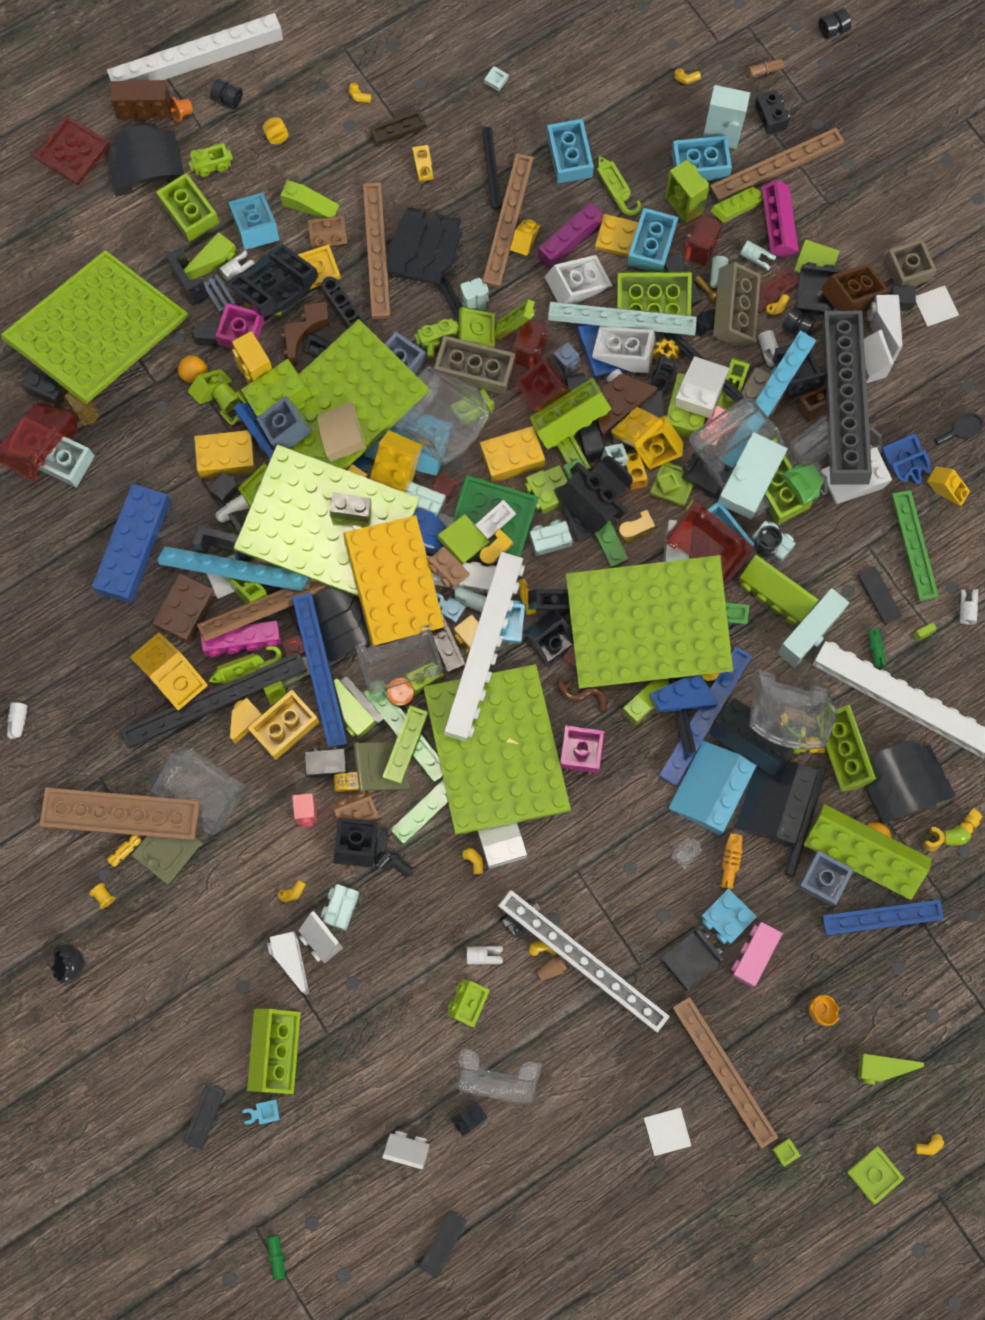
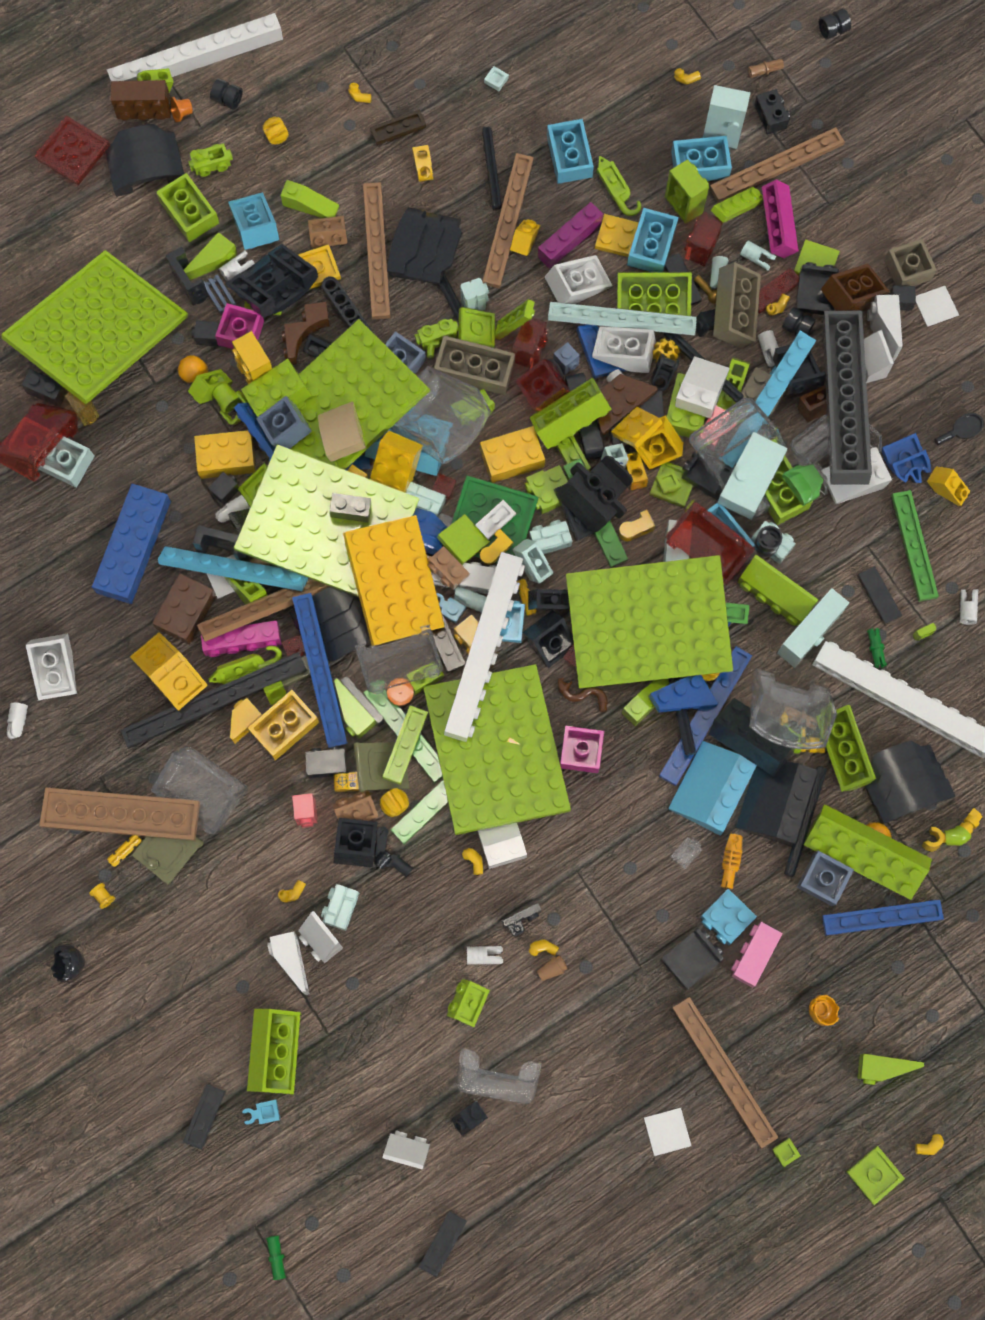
(52, 666): none -> white slope
(157, 74): none -> lime leg
(394, 802): none -> yellow piece
(534, 560): none -> light aqua brick
(583, 961): white brick -> none

